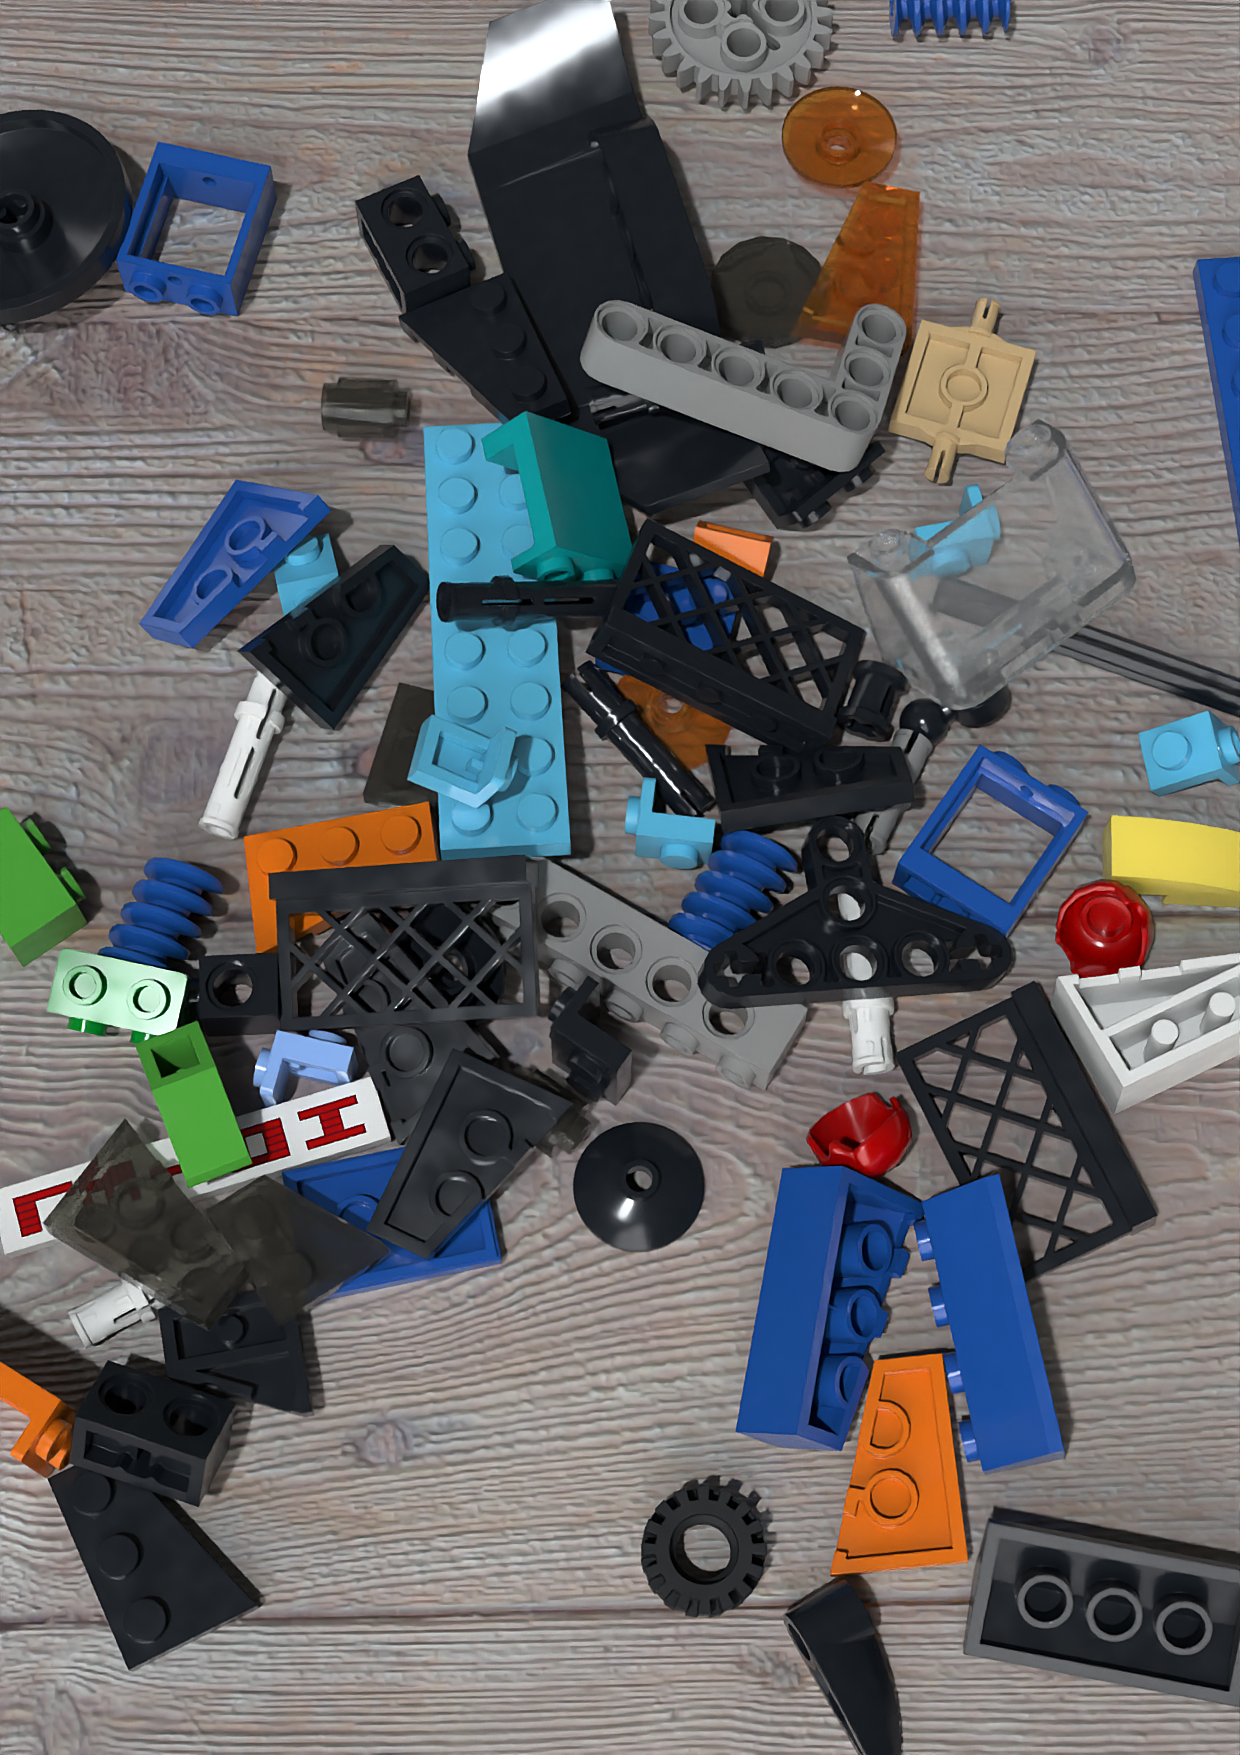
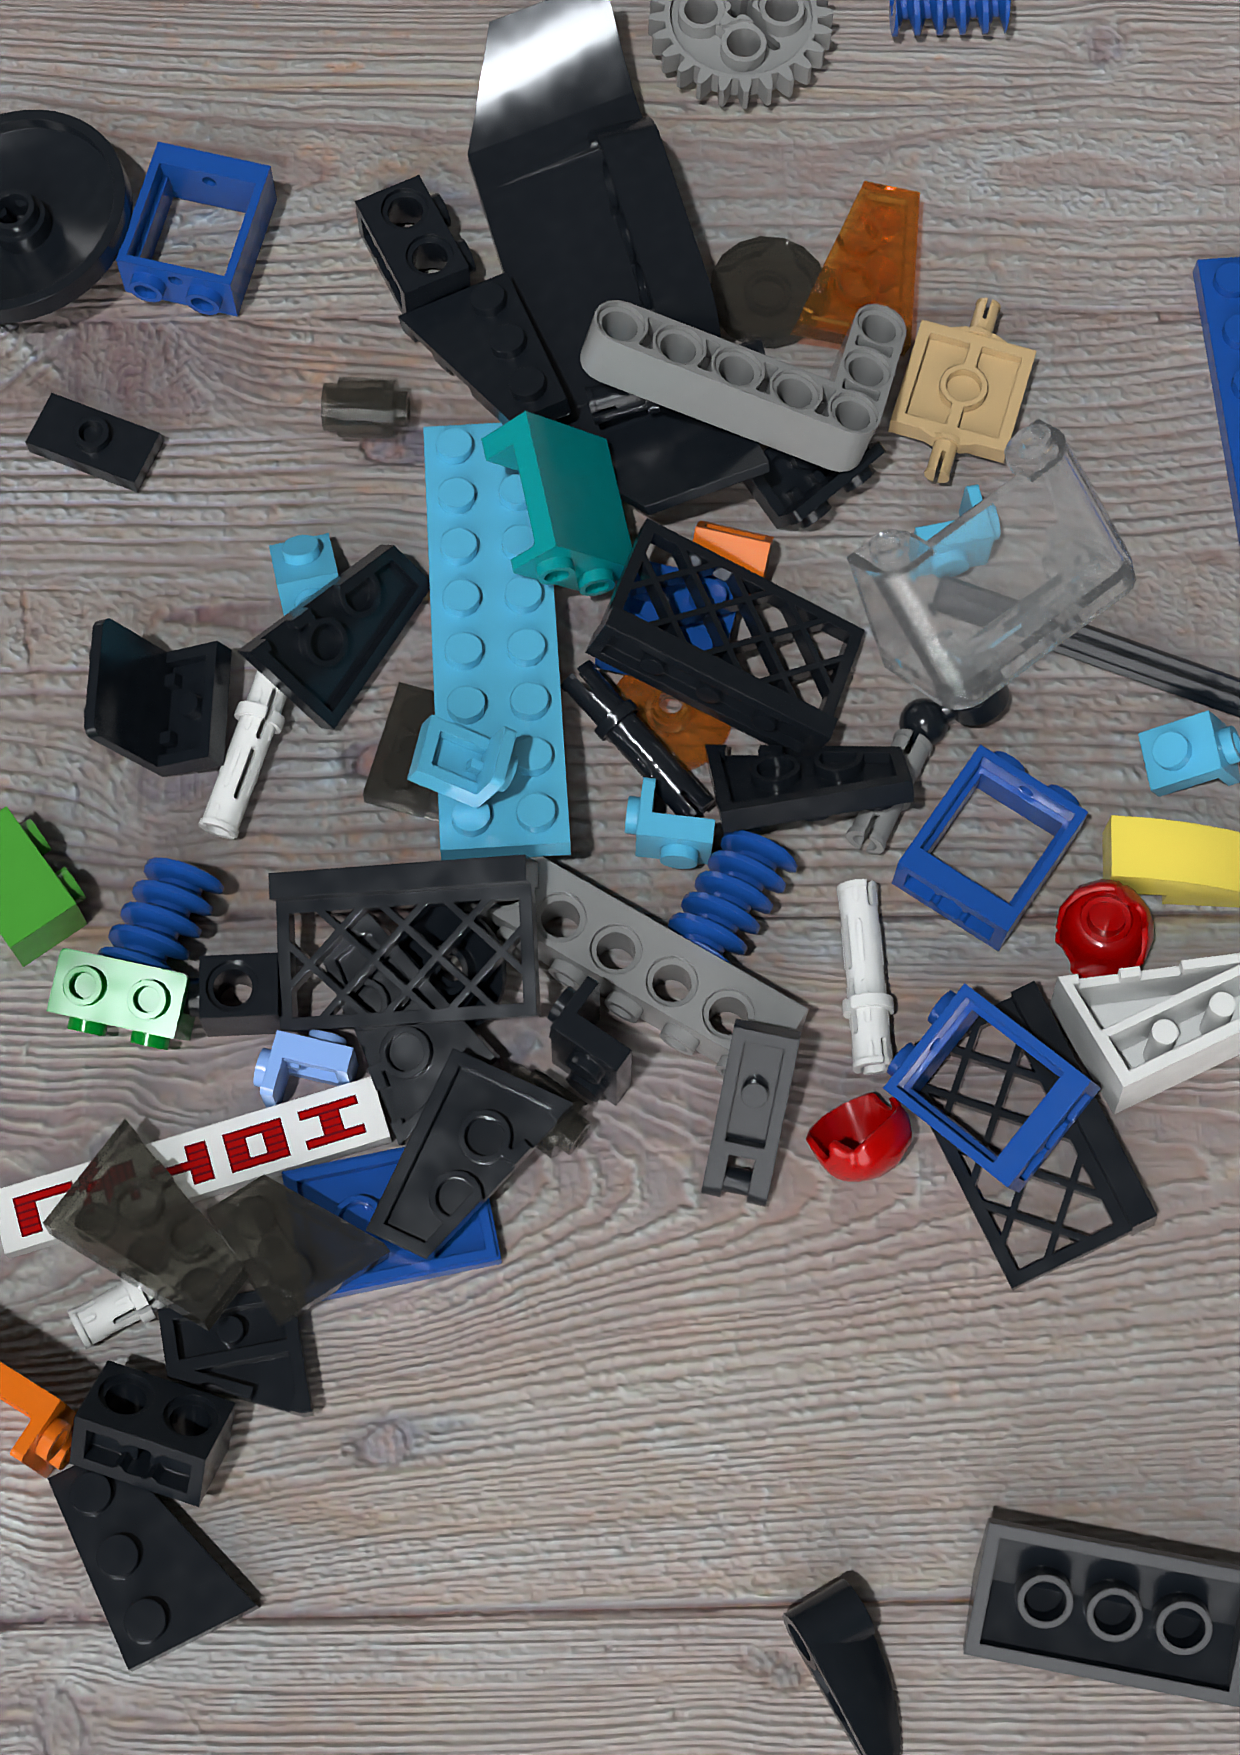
(94, 442): none -> black plate
(157, 703): none -> black bracket
(193, 1104): bright green slope -> none
(229, 557): blue wing -> none
(364, 839): orange wing -> none
(465, 600): black pin -> none
(632, 1218): black dish -> none
(738, 1525): black tyre -> none
(751, 1109): none -> plate
(818, 938): black beam -> none
(821, 1304): blue wedge -> none
(841, 119): clear orange dish -> none
(871, 700): black bush -> none
(904, 1475): orange wing -> none
(991, 1328): blue slope -> none
(1043, 1128): none -> blue window

